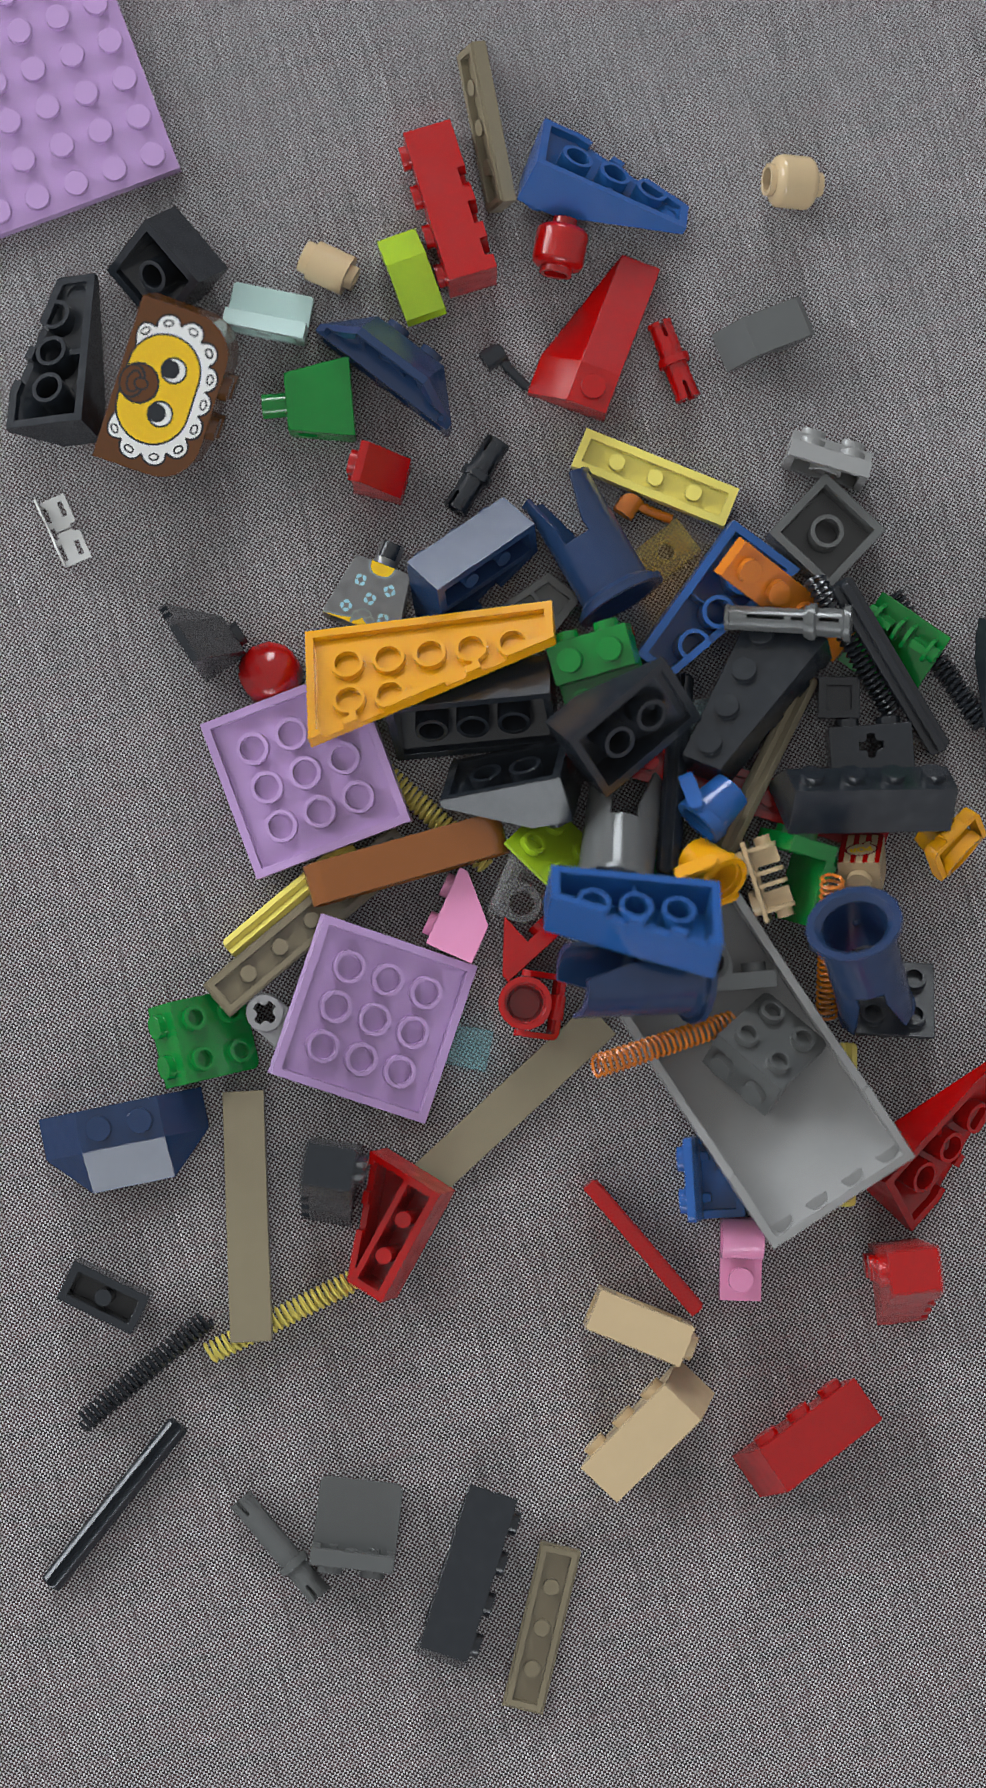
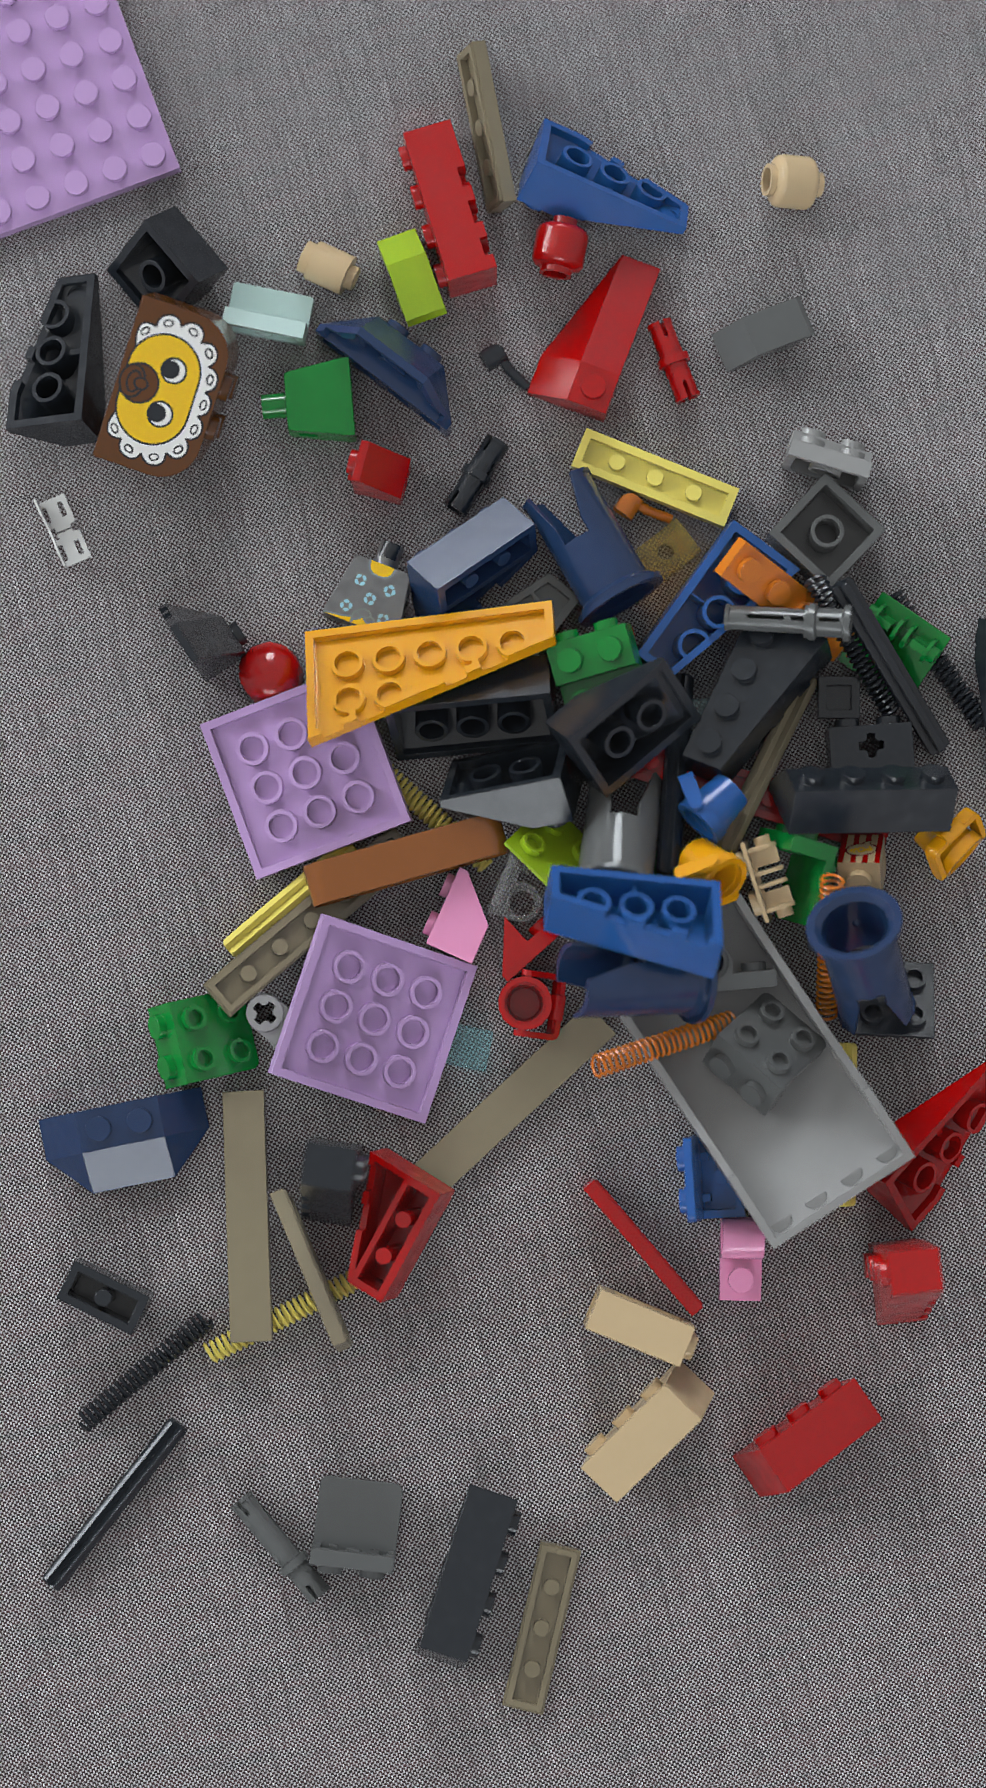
(312, 1270): none -> dark tan tile

